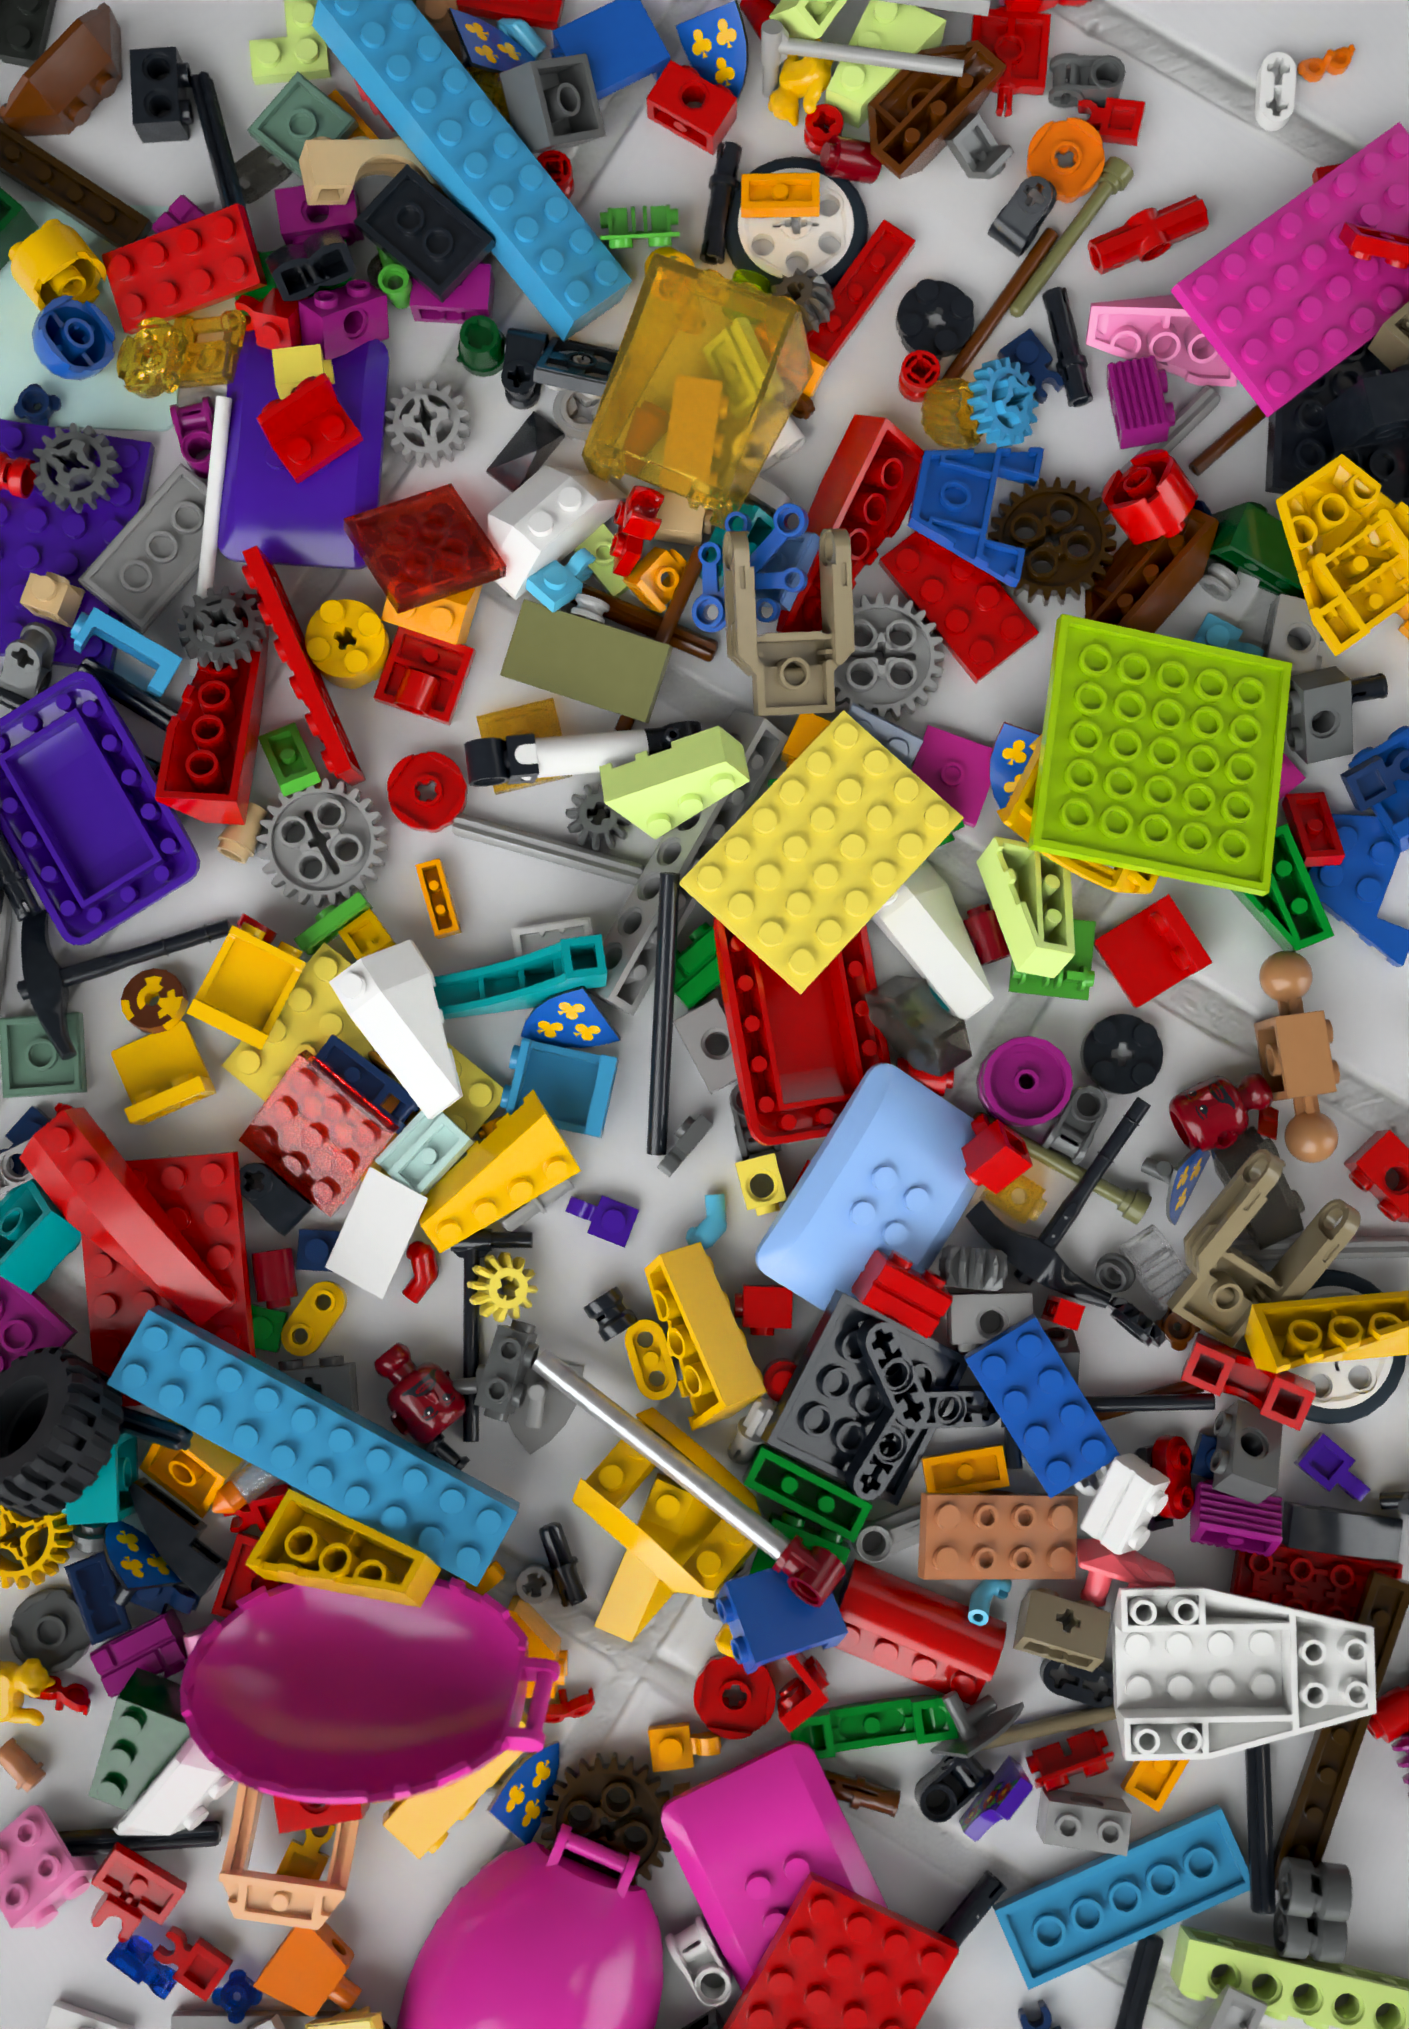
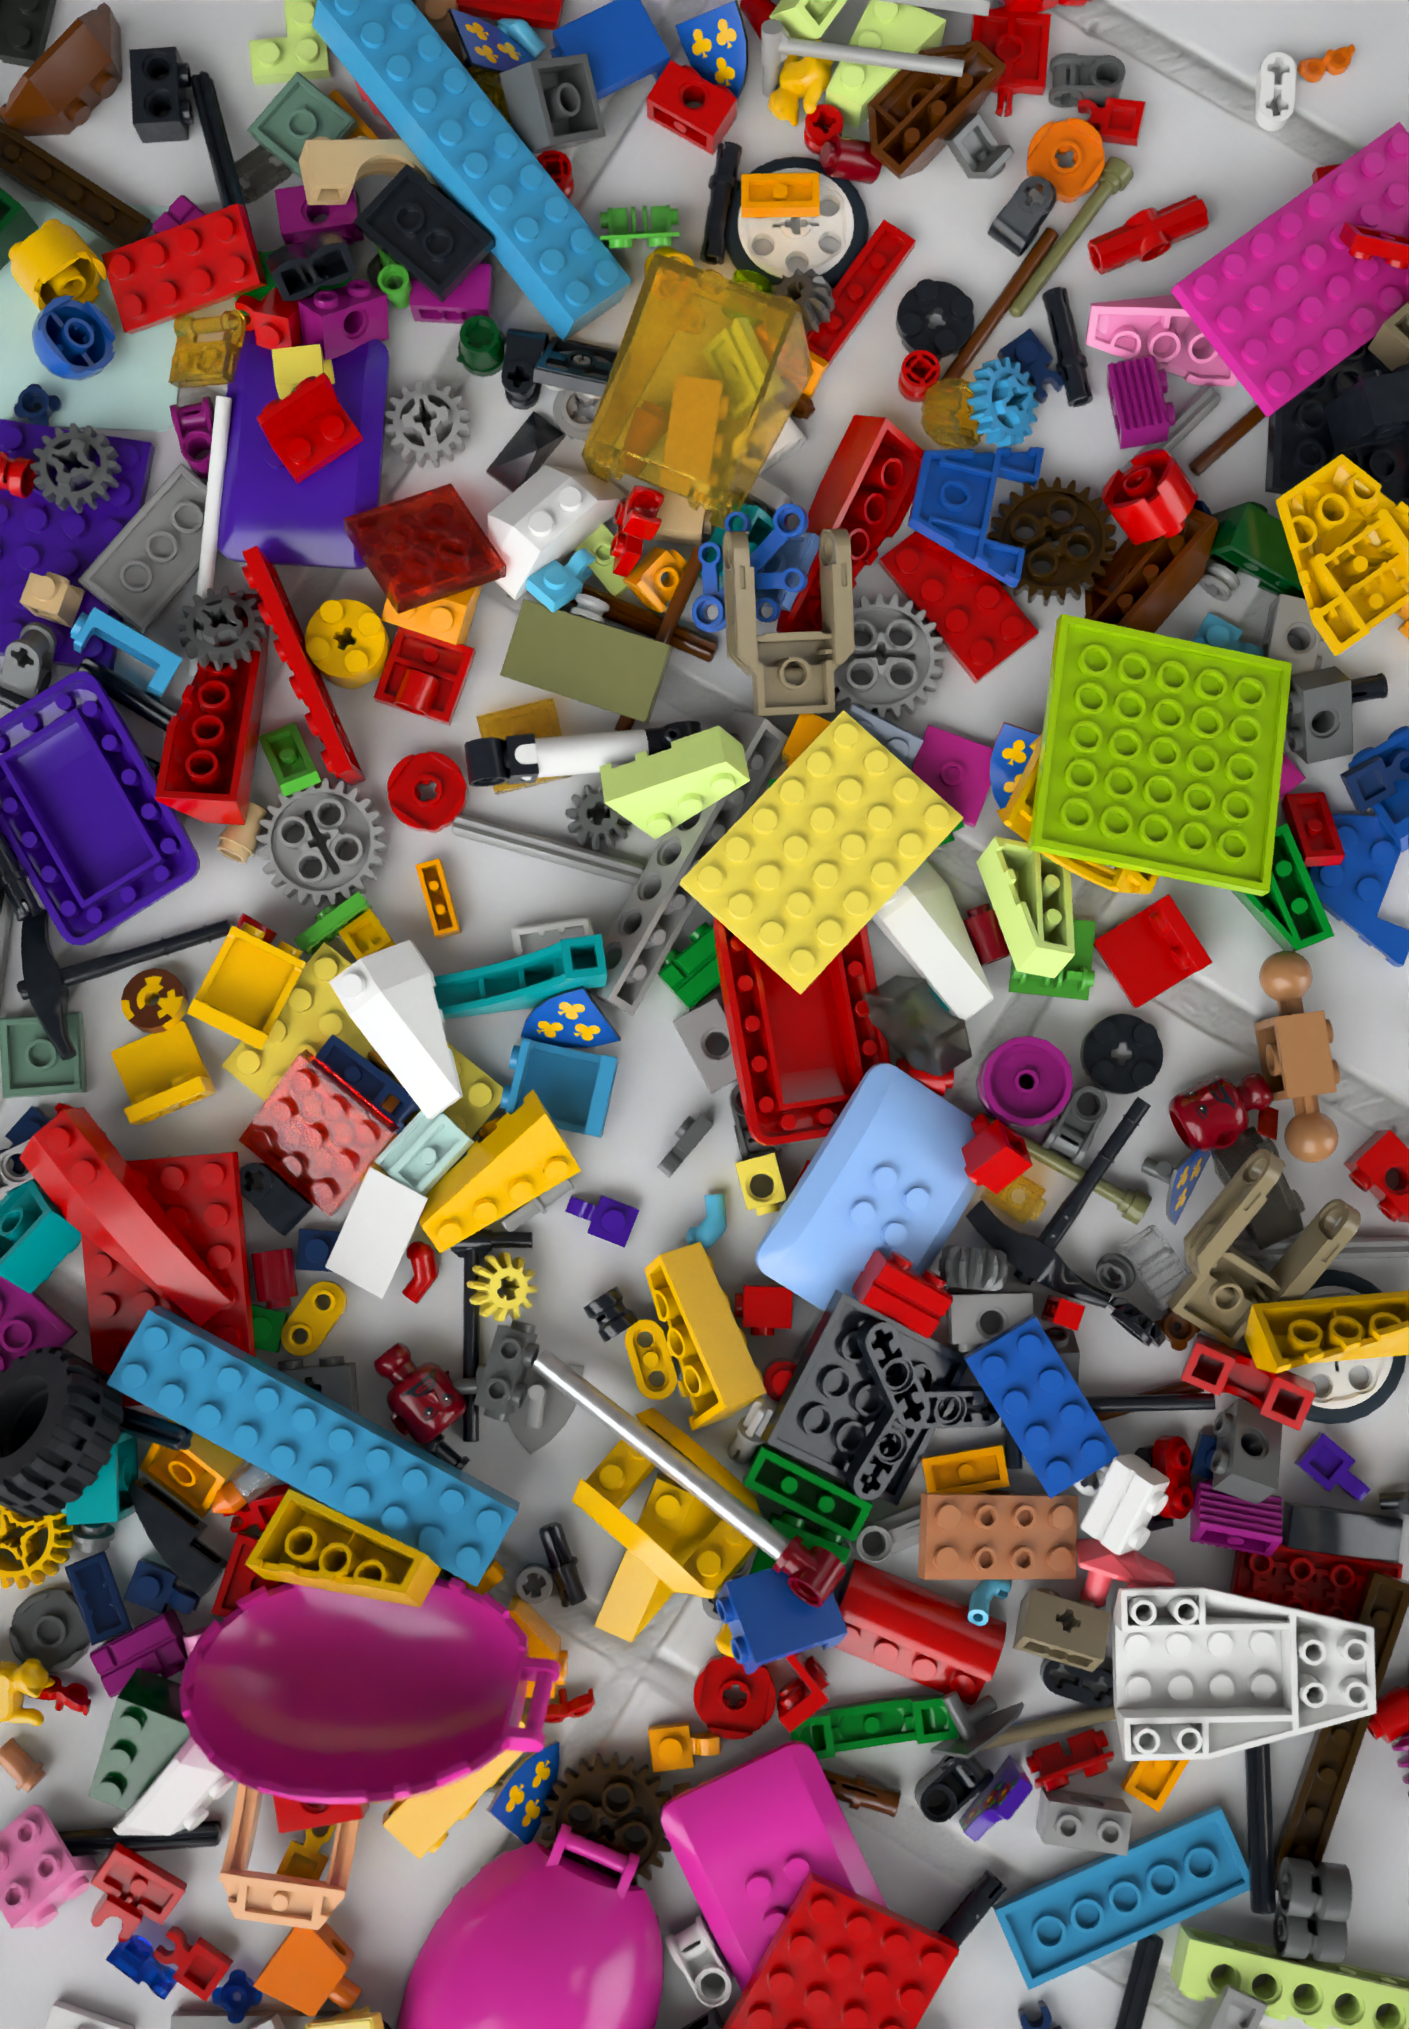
(134, 1561): blue shield -> none
(166, 348): clear yellow plate -> none
(663, 1013): black piece -> none

